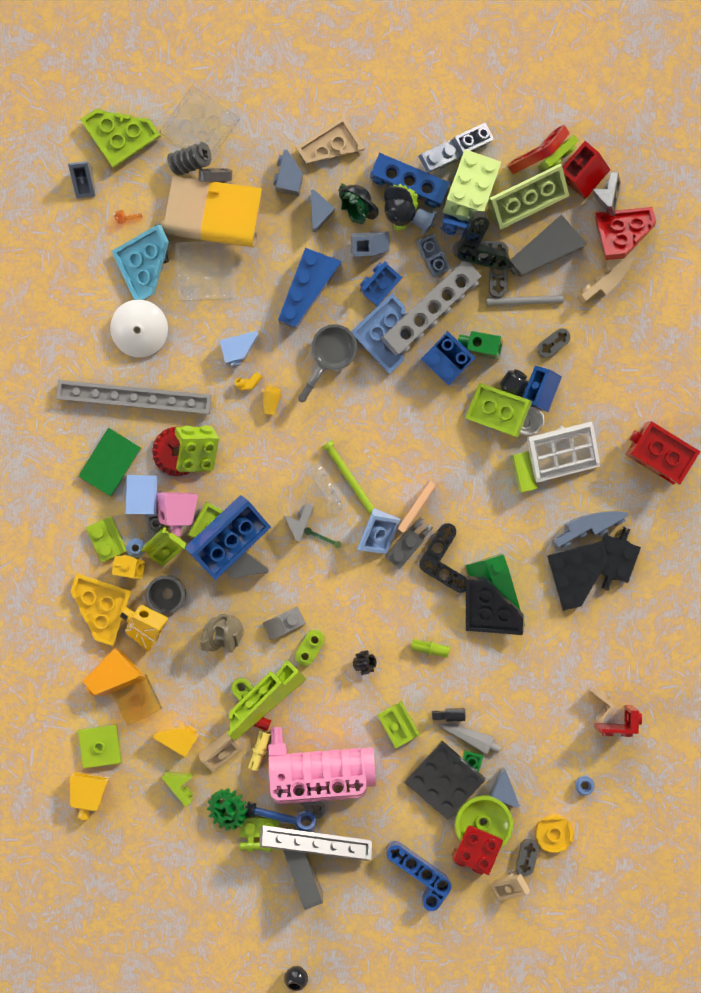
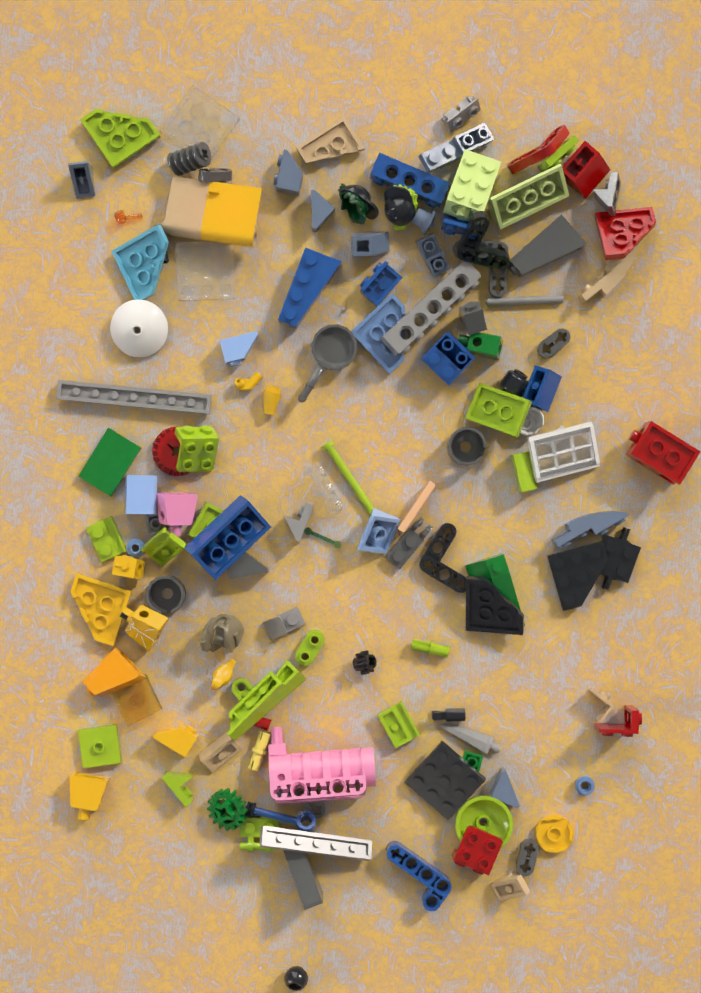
(222, 674): none -> yellow animal
(468, 108): none -> light grey hinge
(472, 317): none -> dark grey slope
(477, 443): none -> dark grey piece

